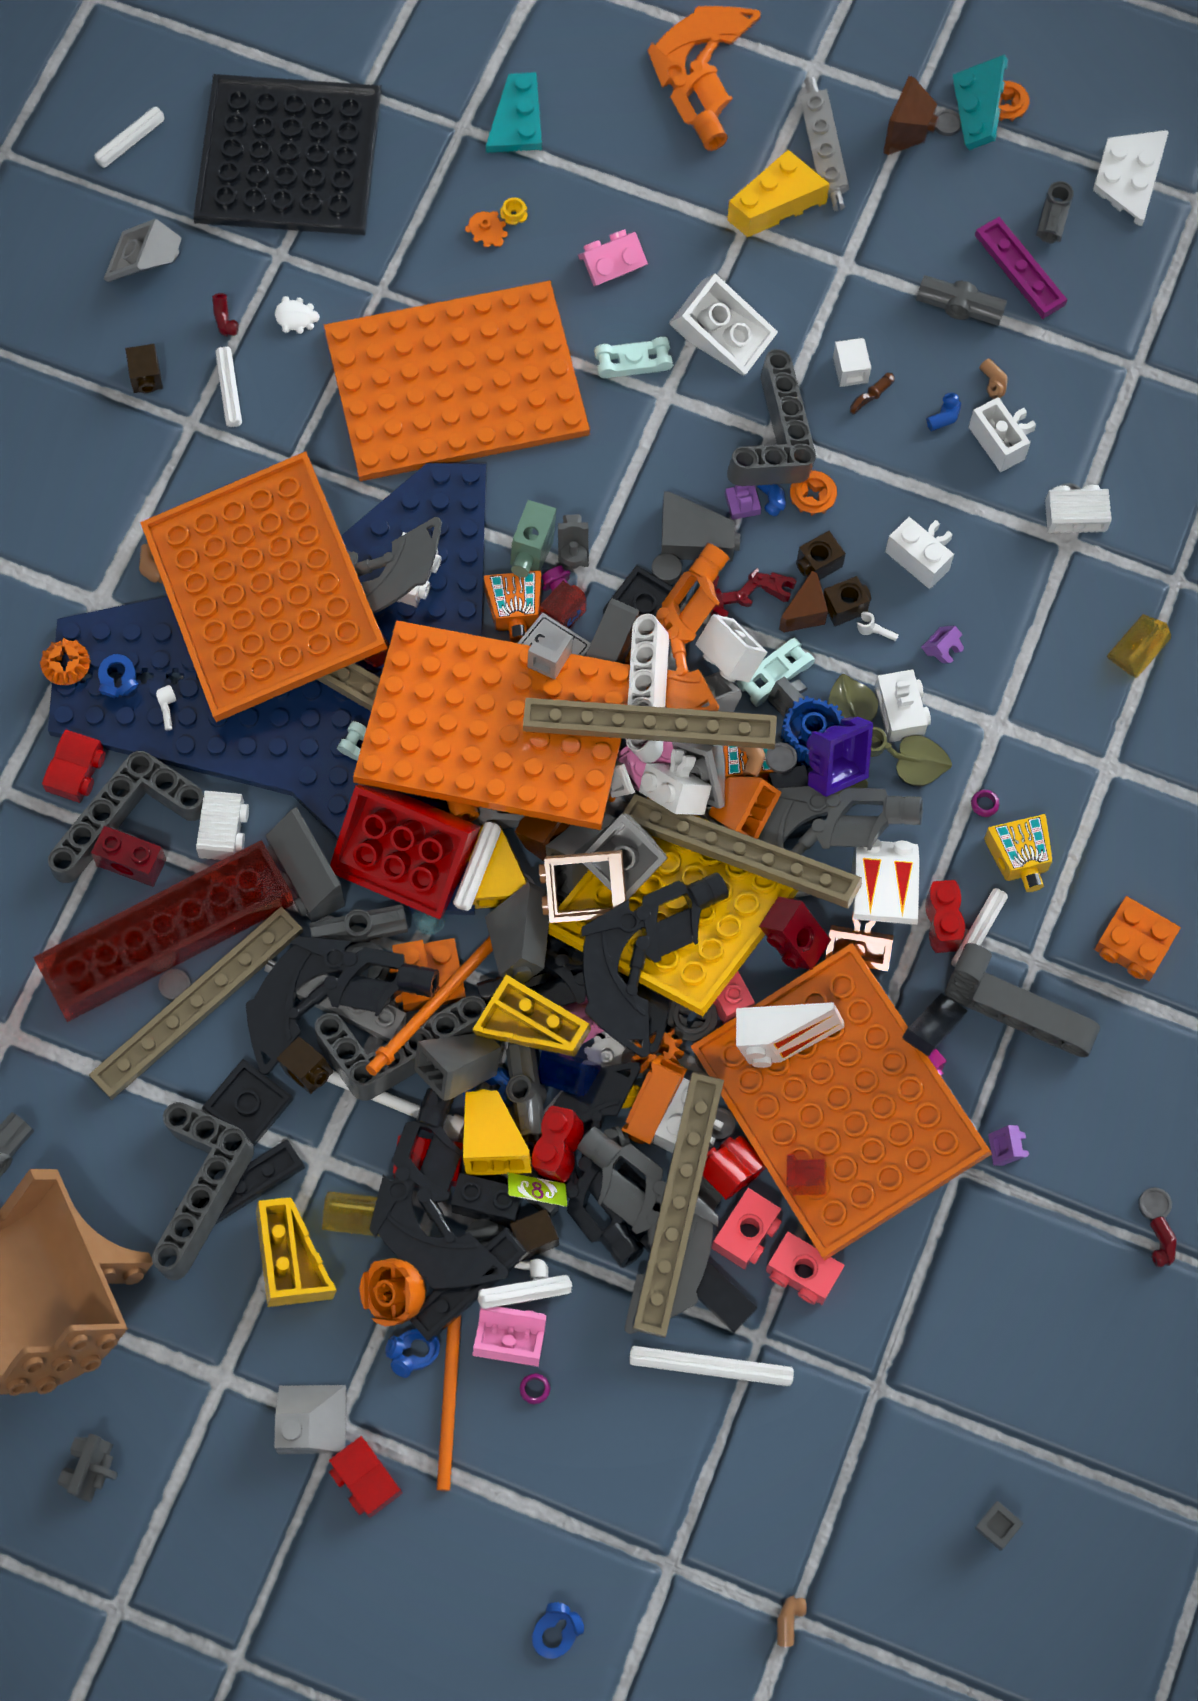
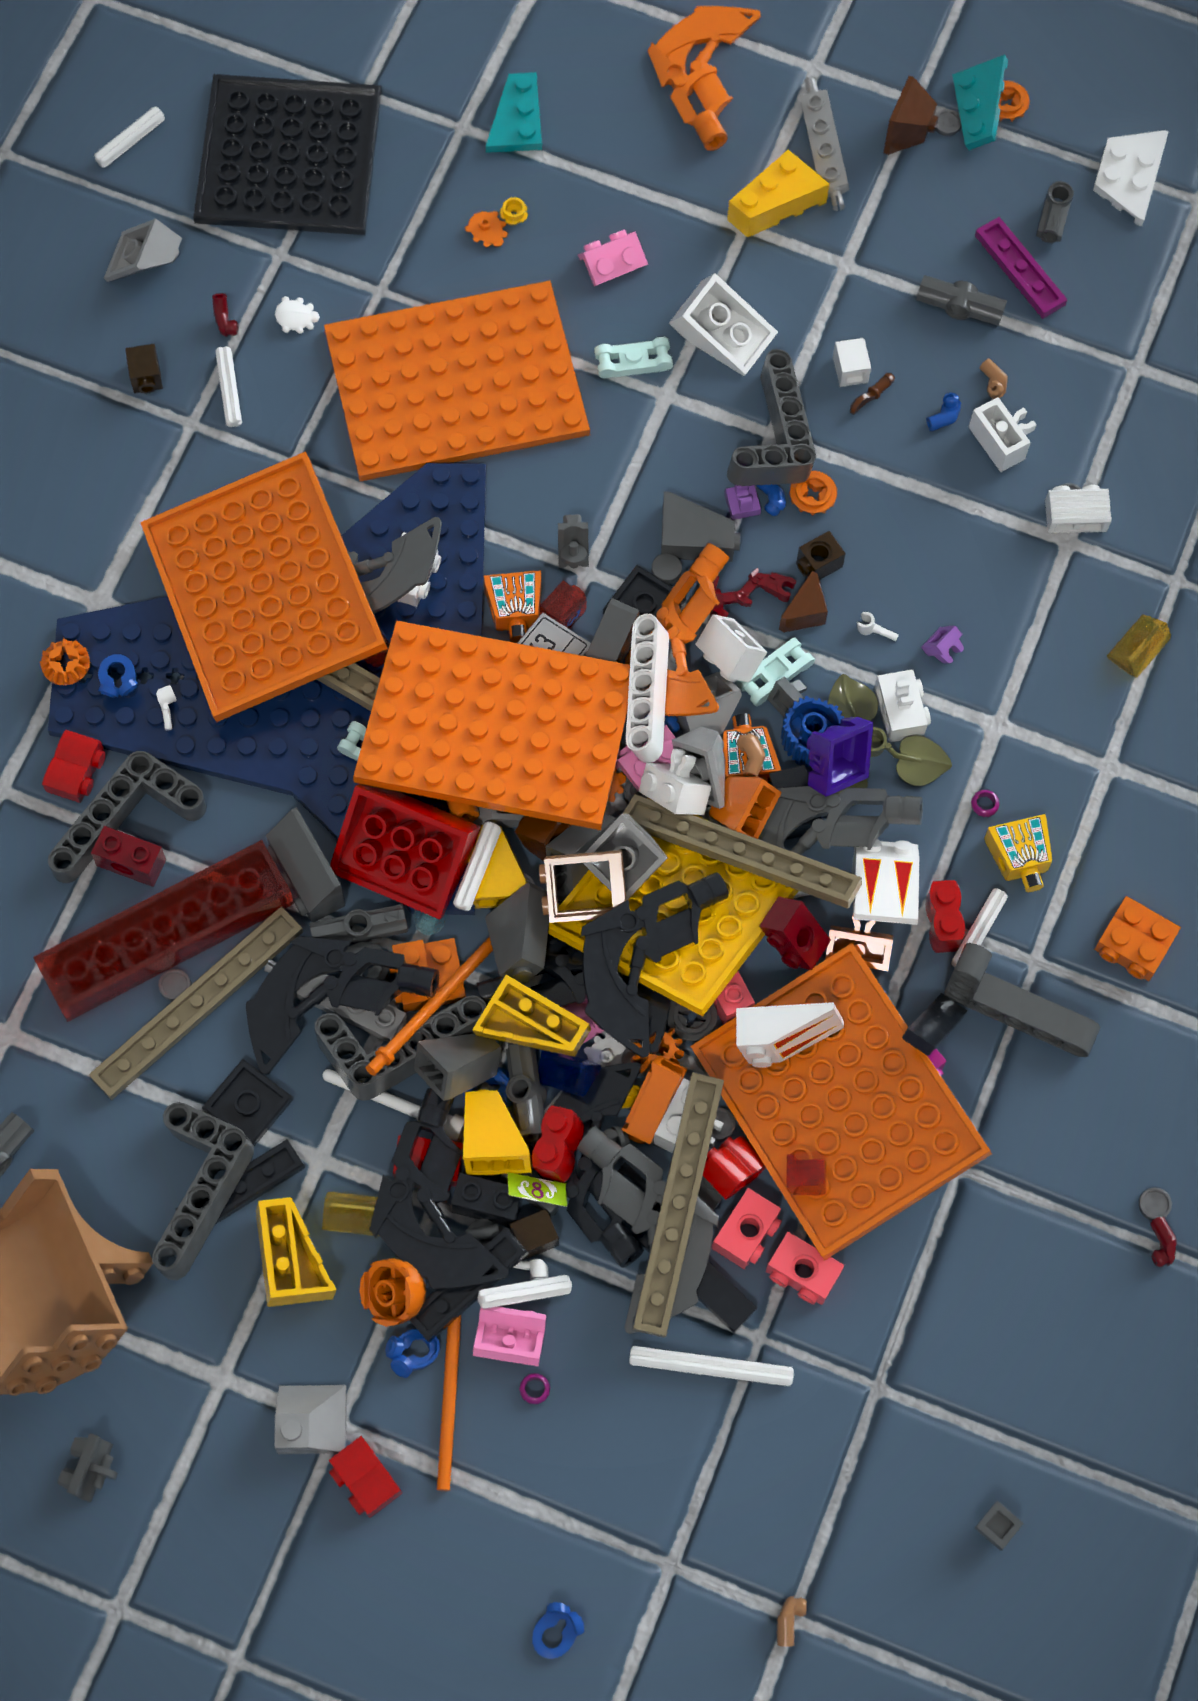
(148, 566): medium nougat arm -> none
(221, 825): white brick -> none
(305, 1065): dark brown brick -> none
(528, 549): sand green torso -> none
(549, 656): light grey panel -> none
(554, 577): magenta plate -> none
(621, 782): white slope -> none
(649, 723): dark tan plate -> none
(782, 758): flat silver piece -> none
(841, 611): dark brown brick -> none
(920, 551): white brick -> none
(1007, 1145): medium lavender tile -> none

